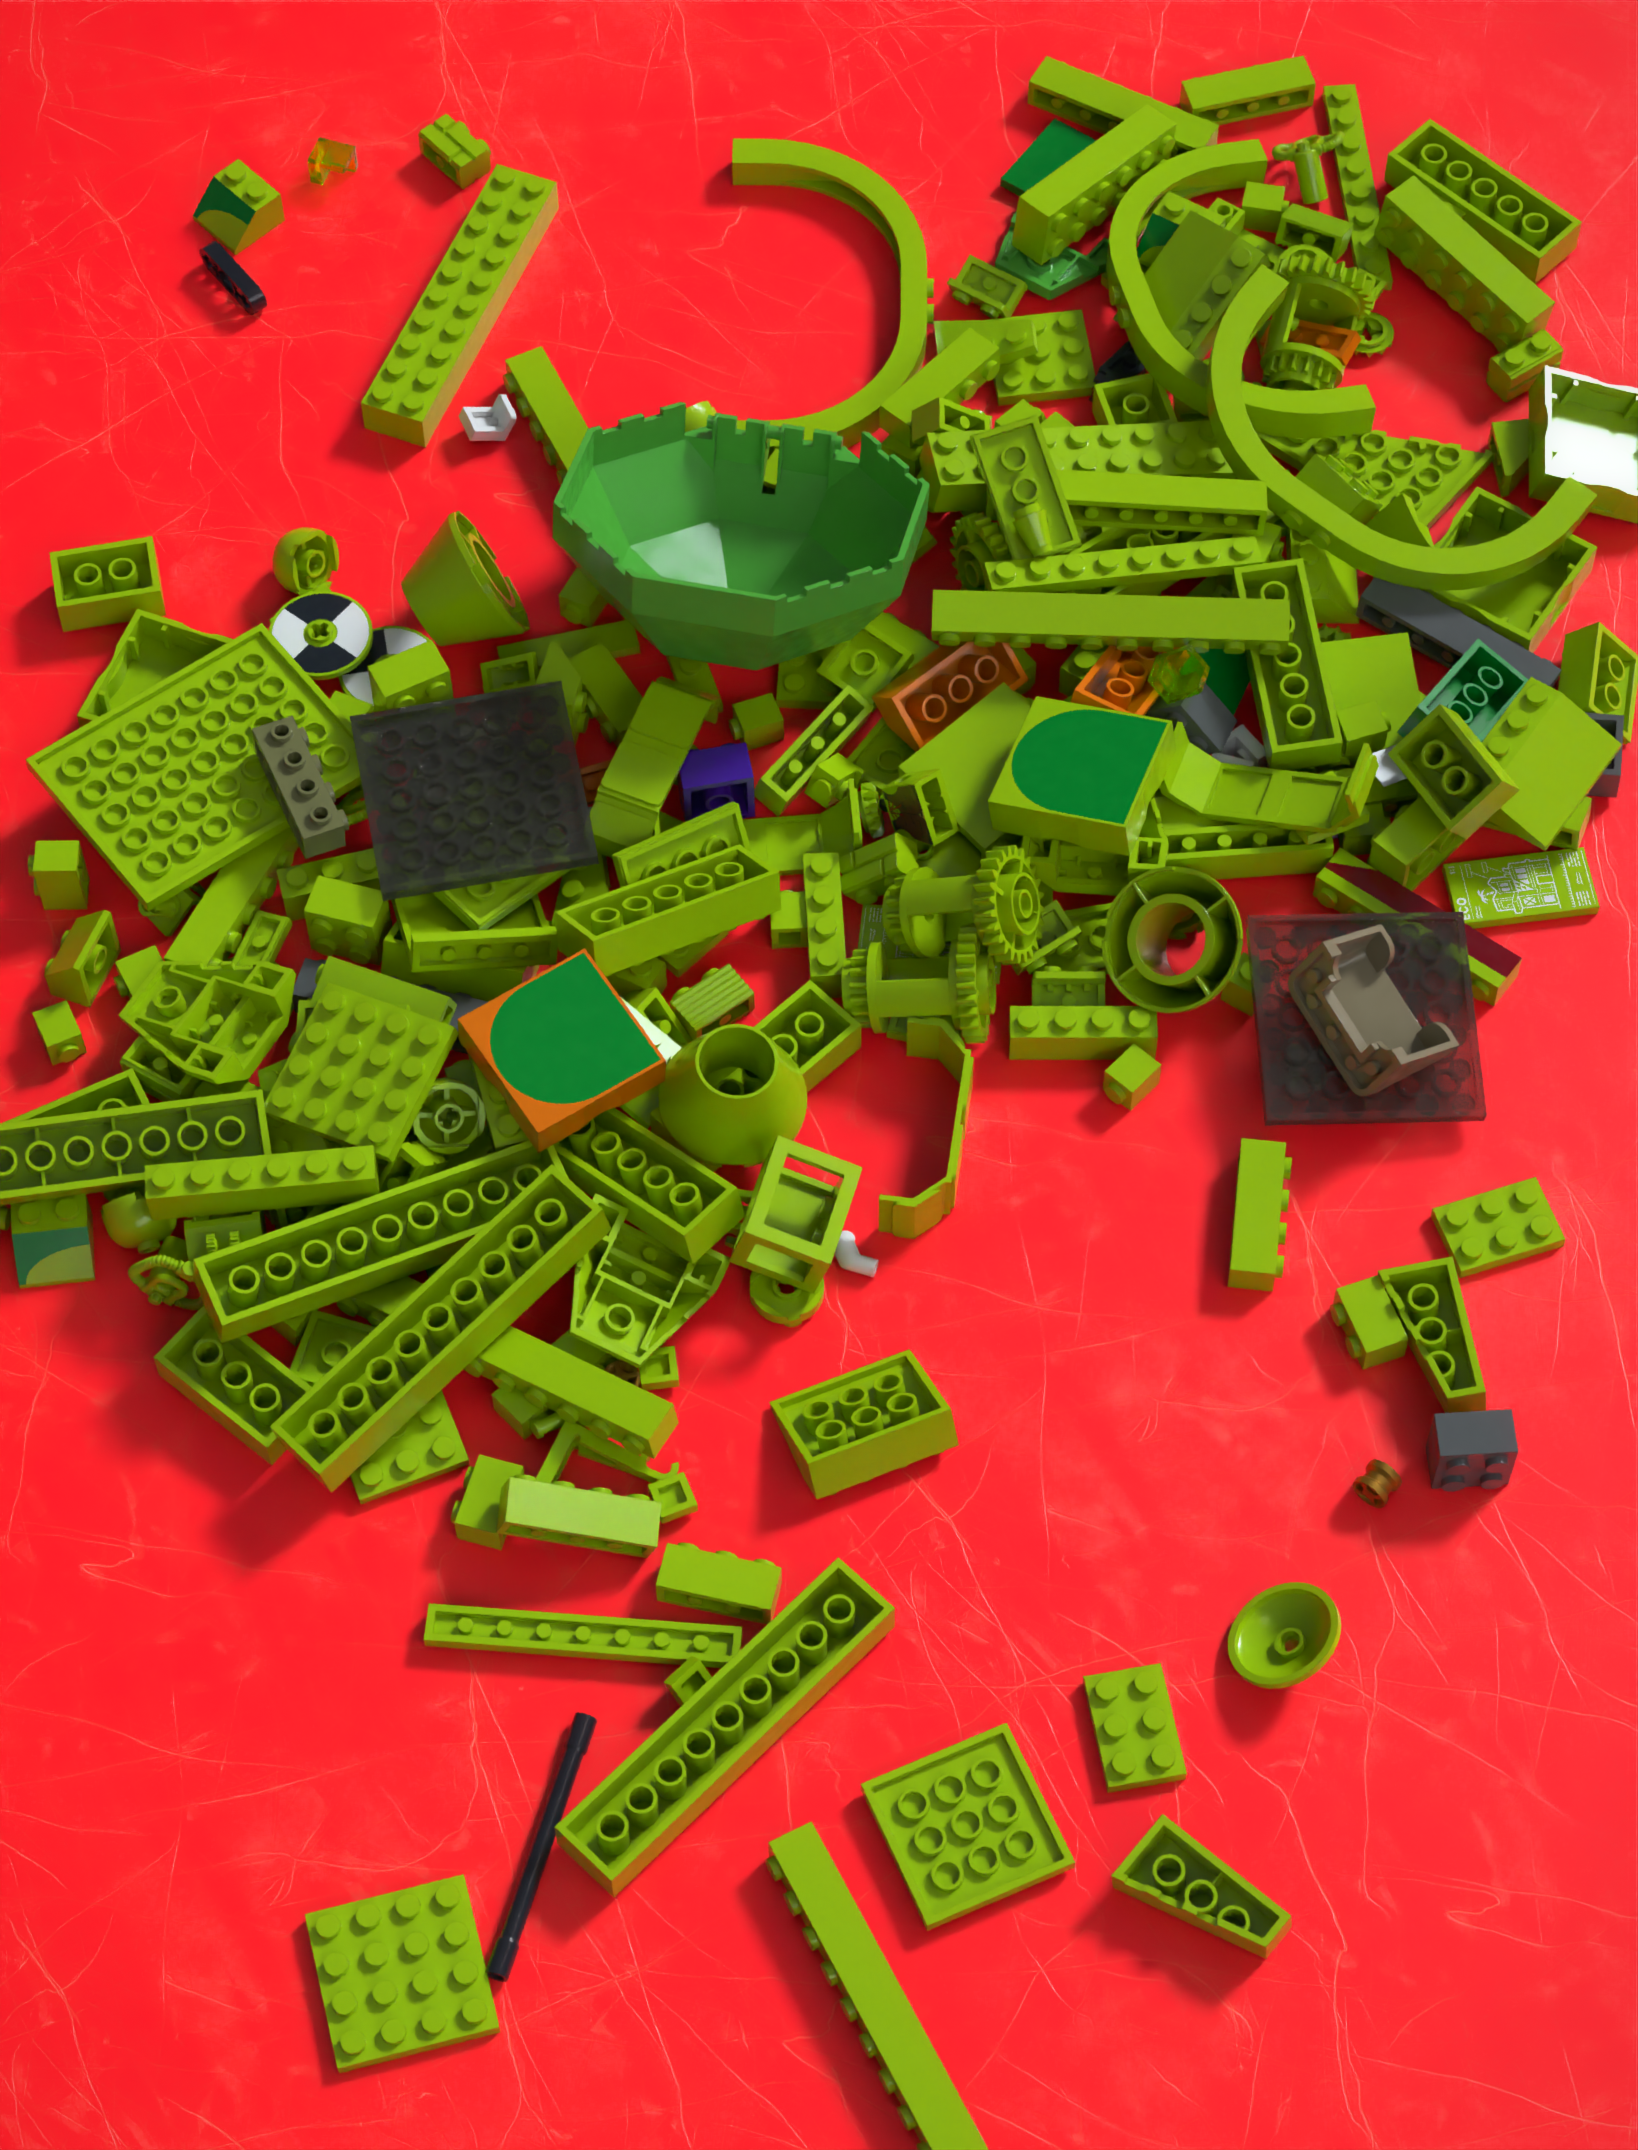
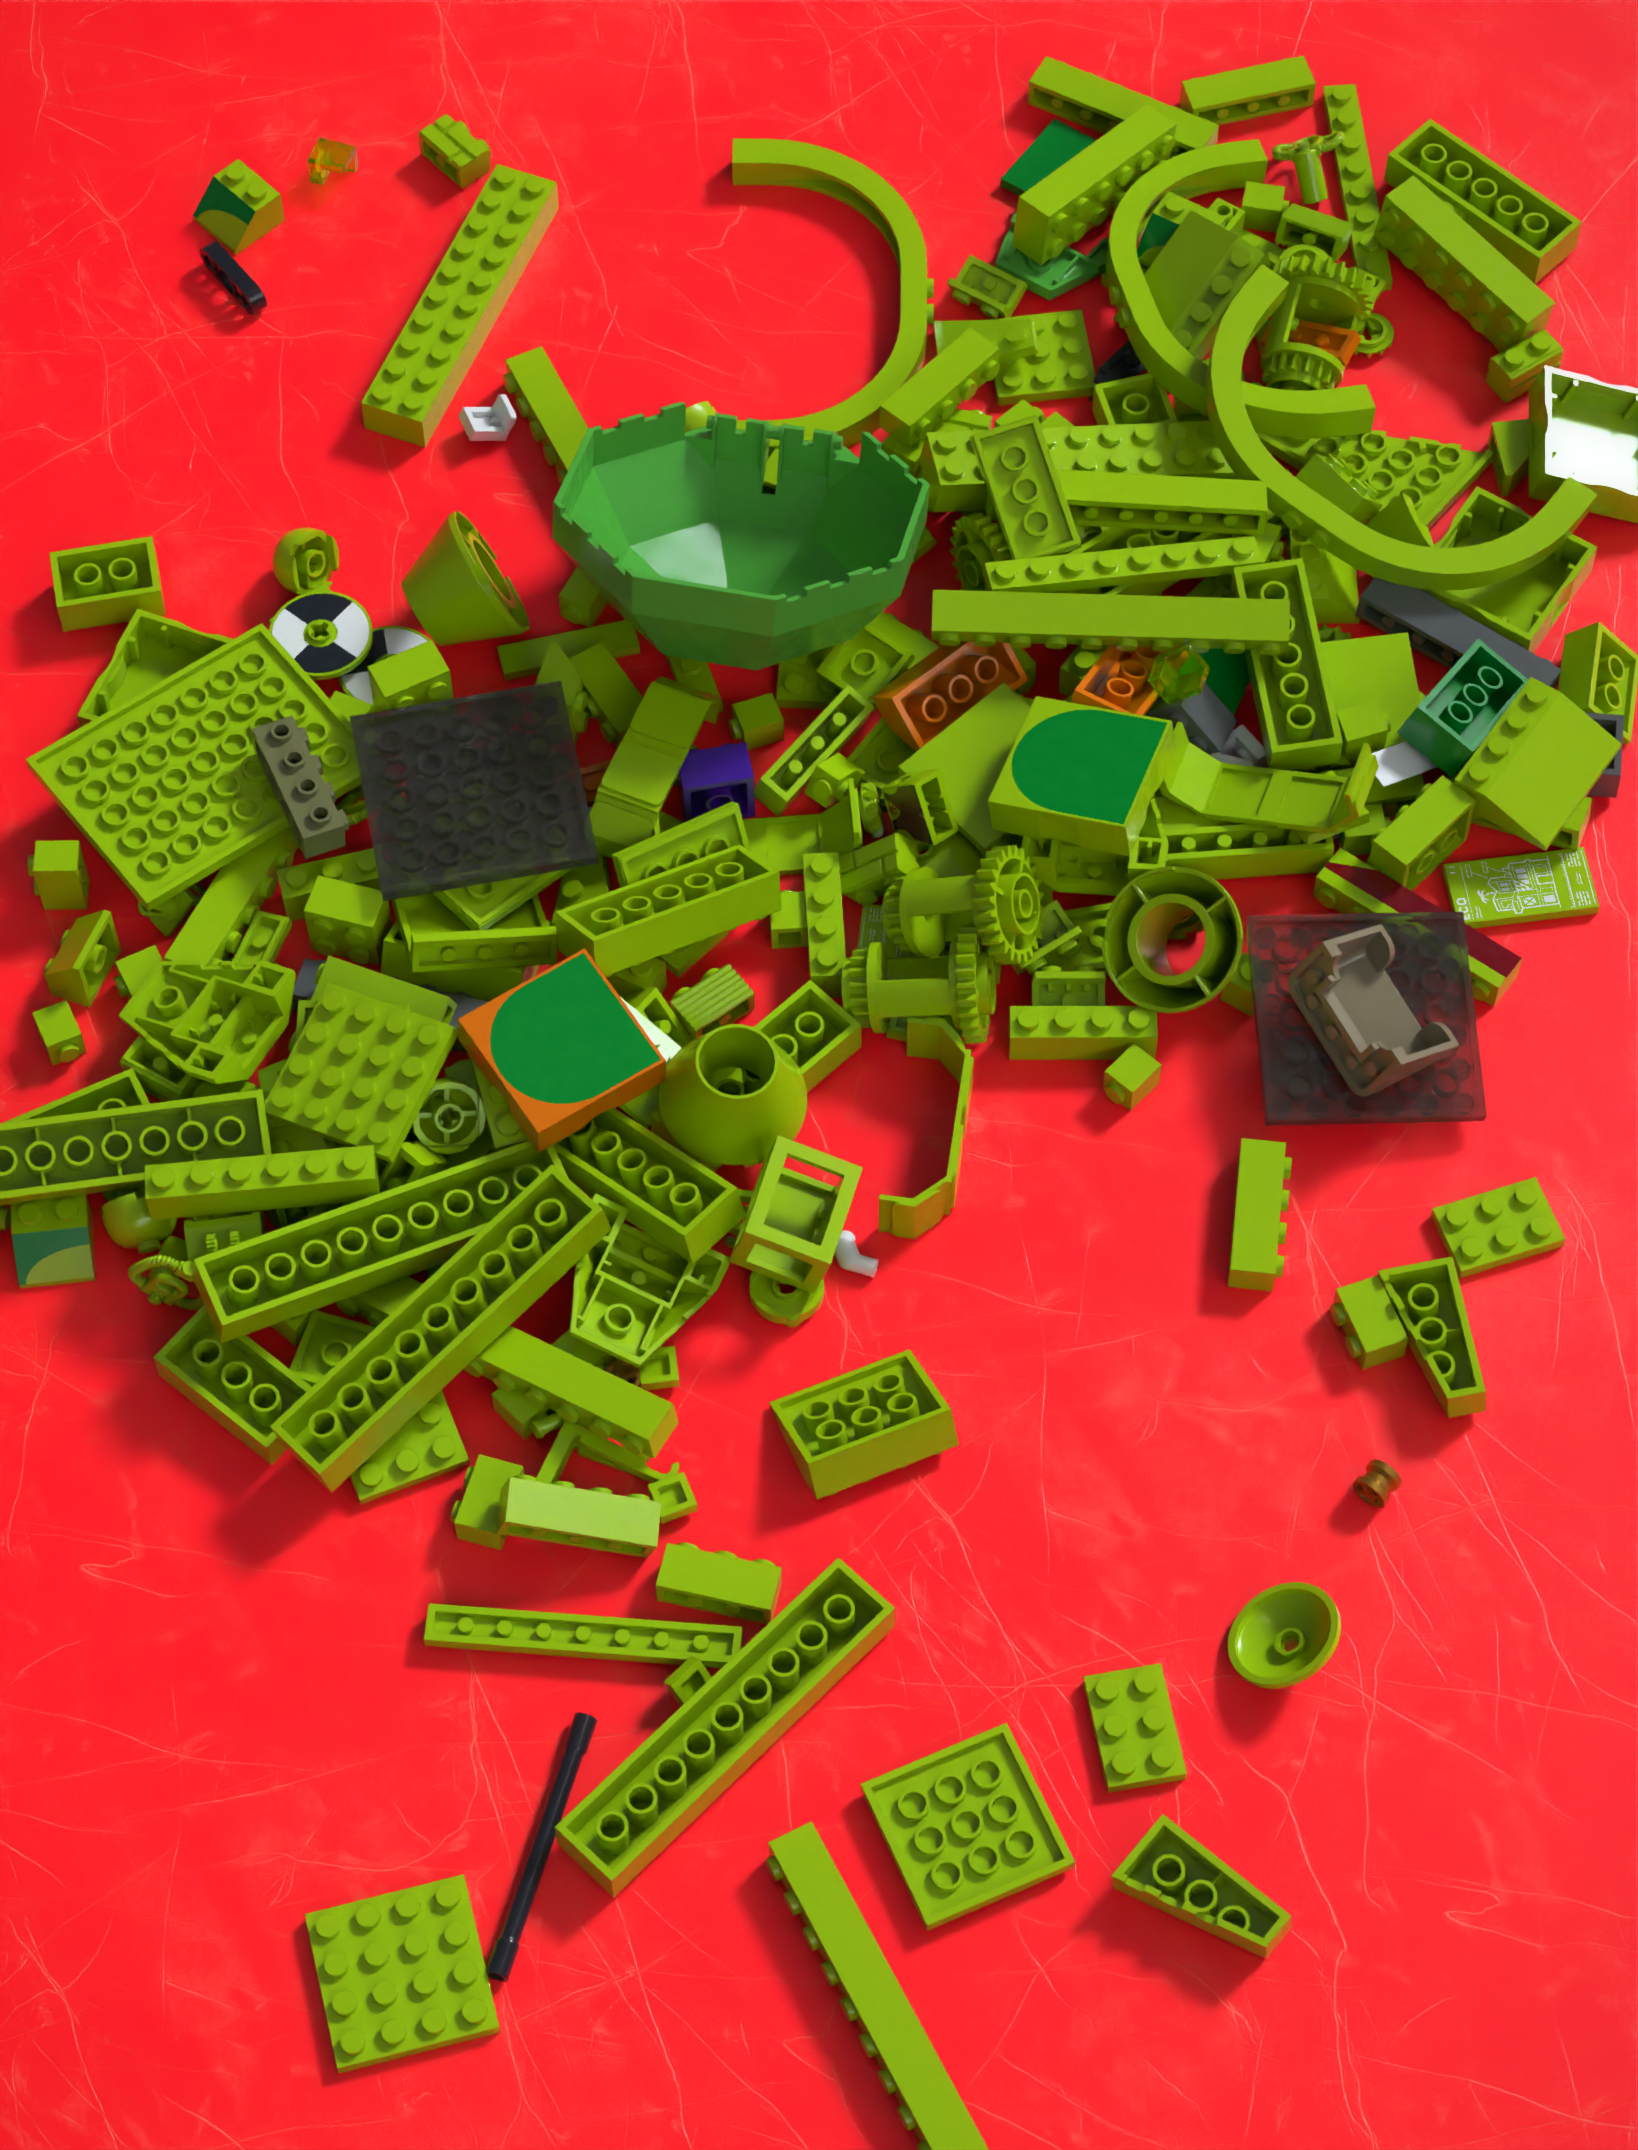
(510, 672): lime slope -> none
(945, 416): lime brick -> none
(1033, 528): lime cone -> none
(1453, 771): lime brick -> none
(1471, 1449): dark grey brick -> none

